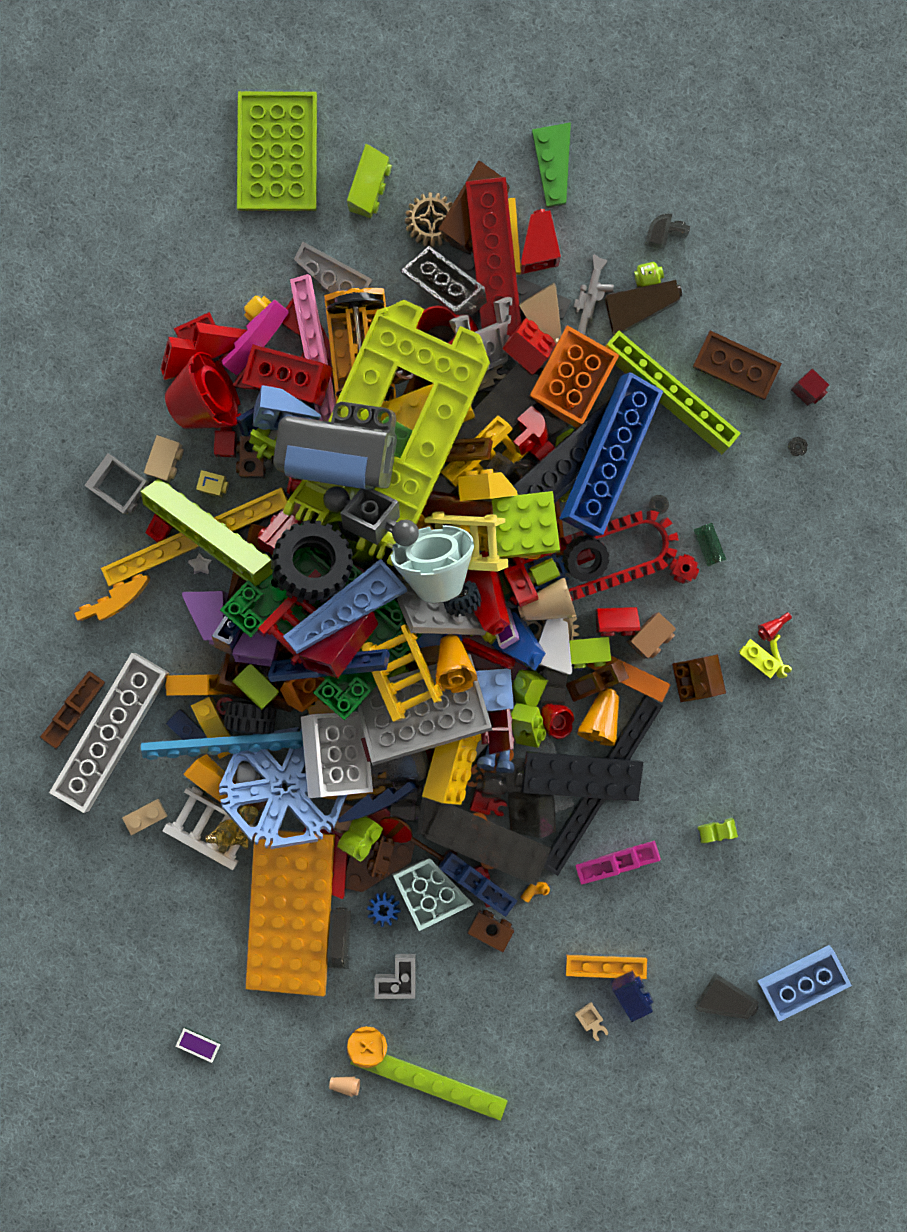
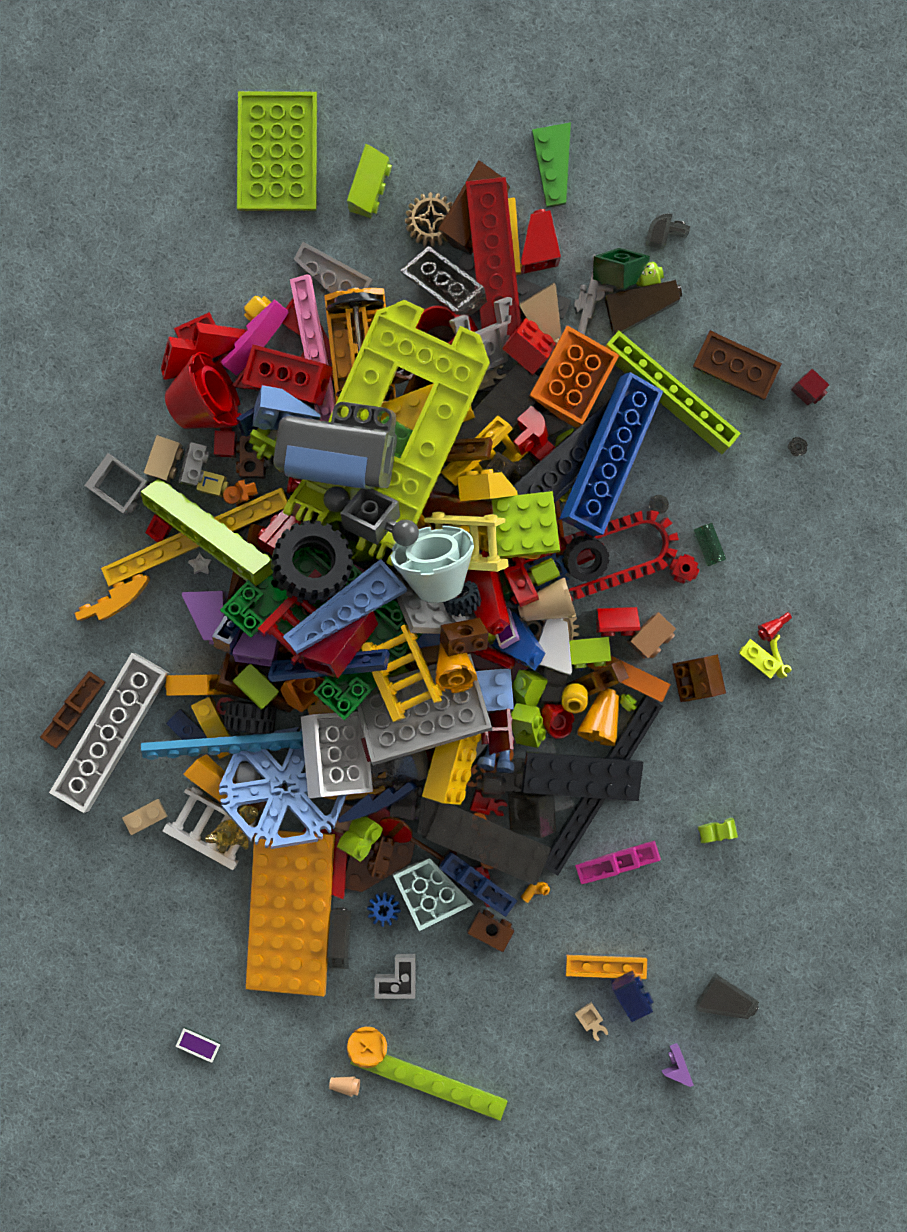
(192, 463): none -> light grey plate
(240, 493): none -> orange hips
(463, 636): none -> reddish brown brick
(574, 698): none -> yellow head
(619, 267): none -> dark green slope
(628, 702): none -> lime plate
(679, 1071): none -> medium lavender slope
(804, 983): light blue brick -> none

